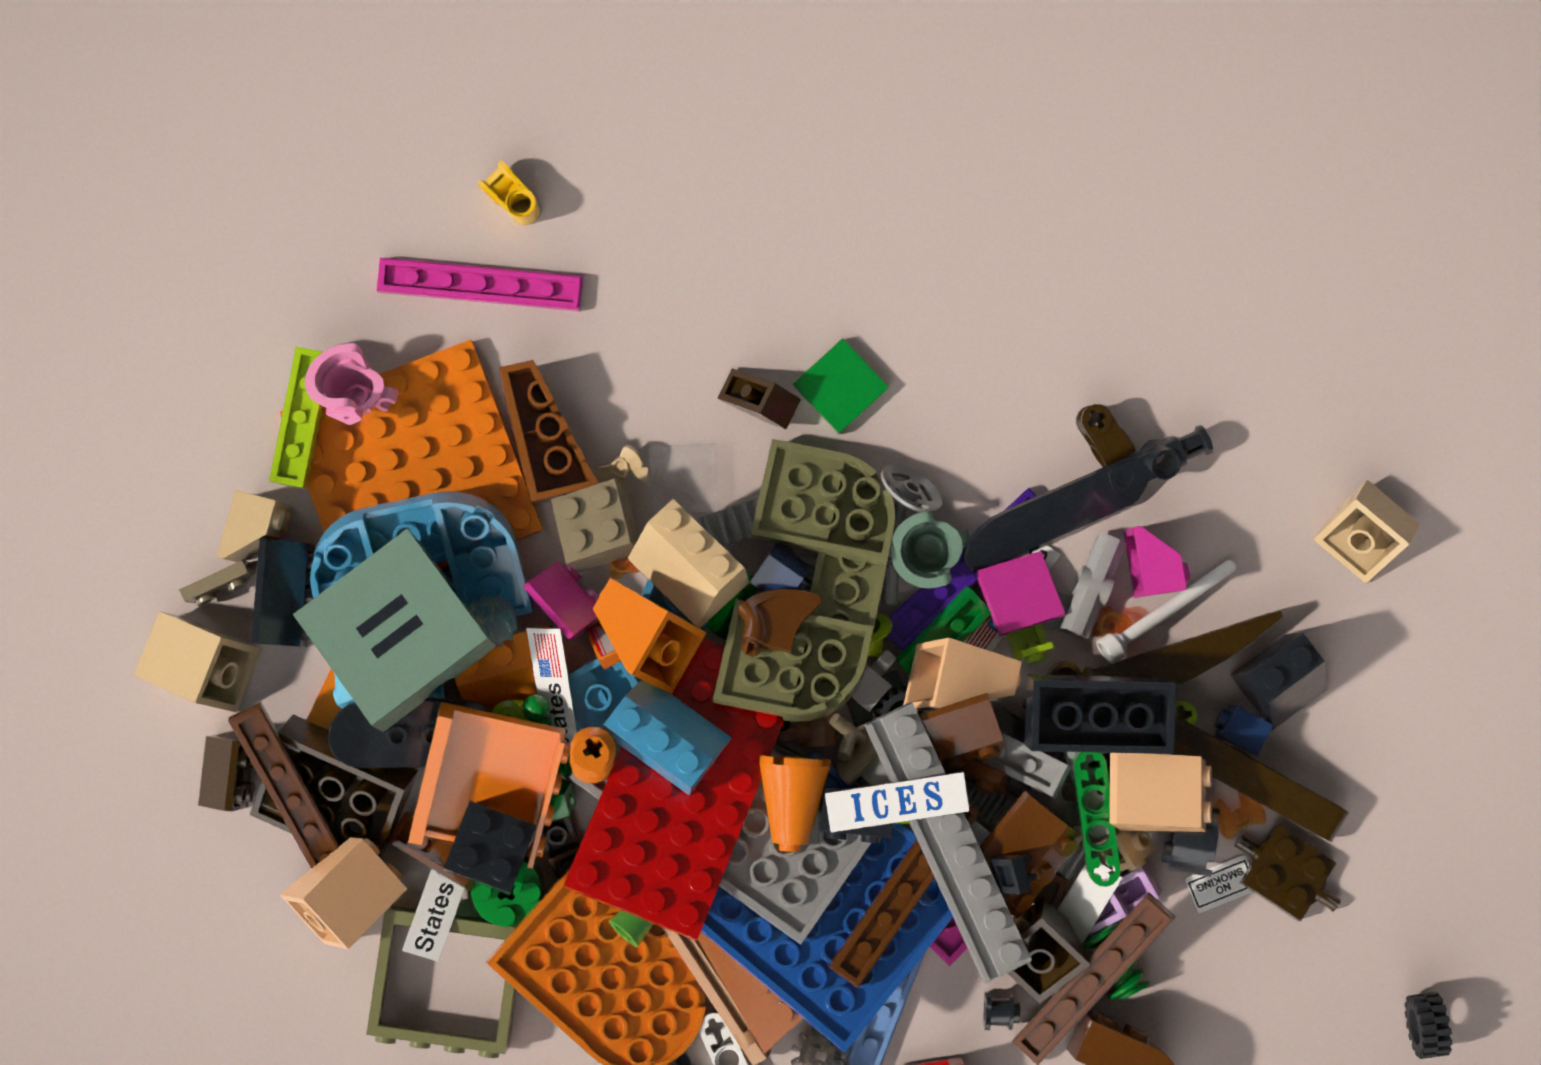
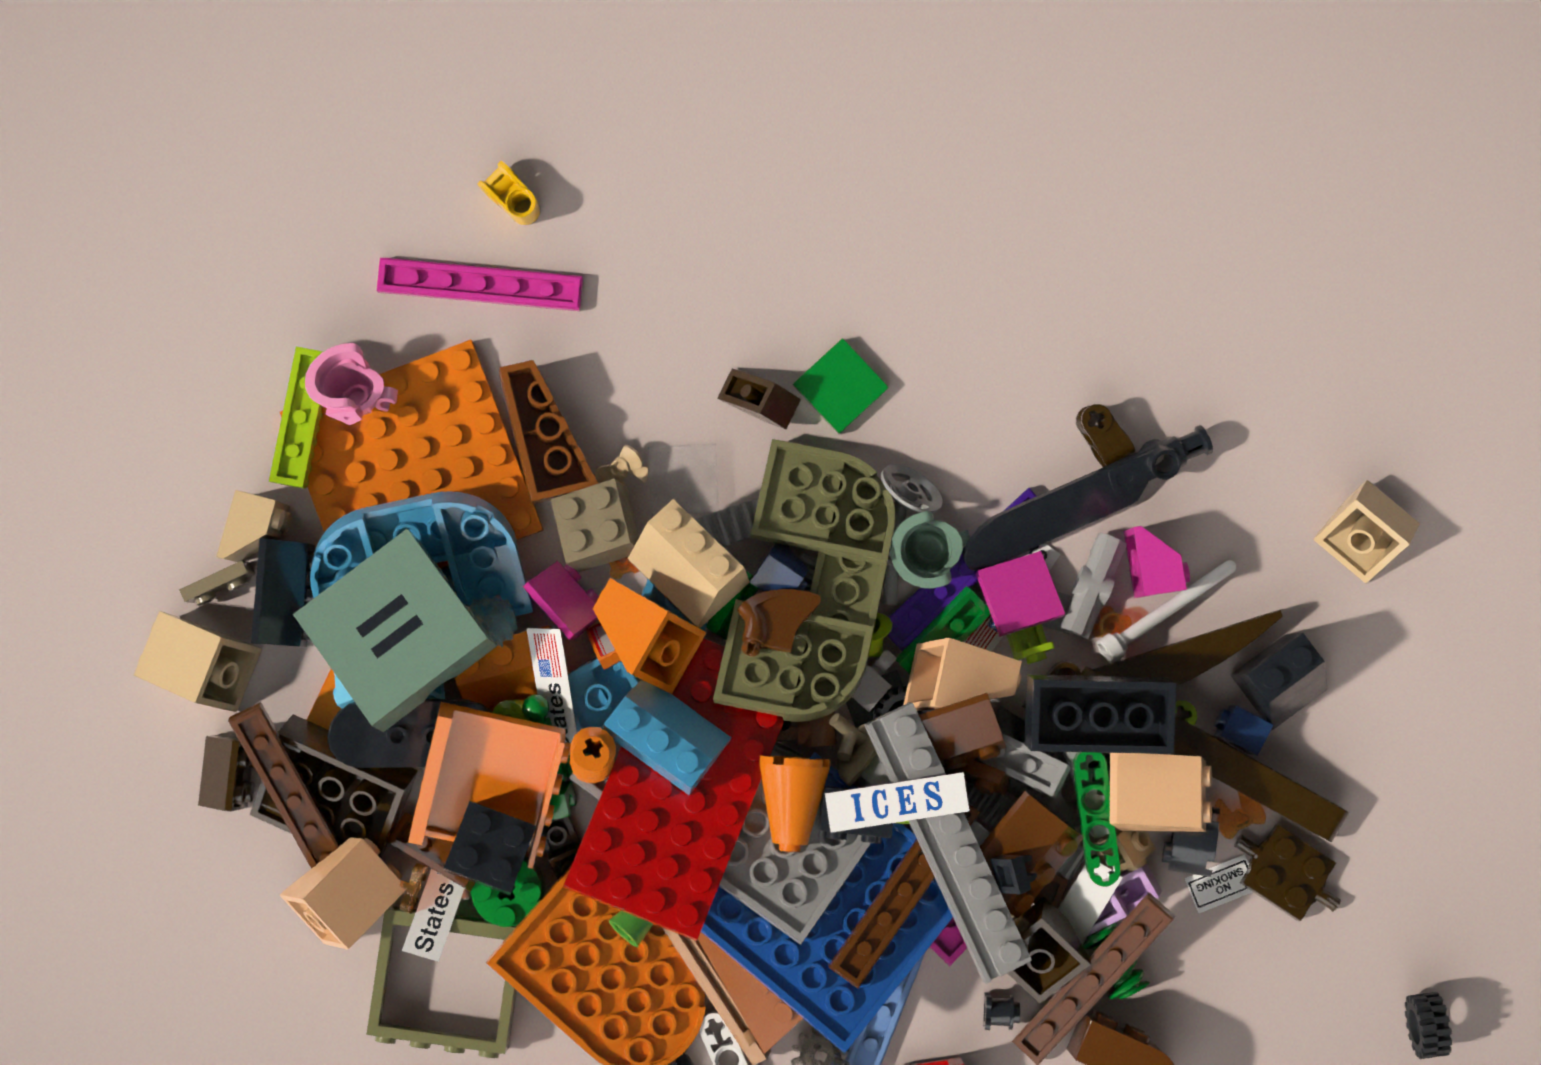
(410, 899): none -> clear orange piece

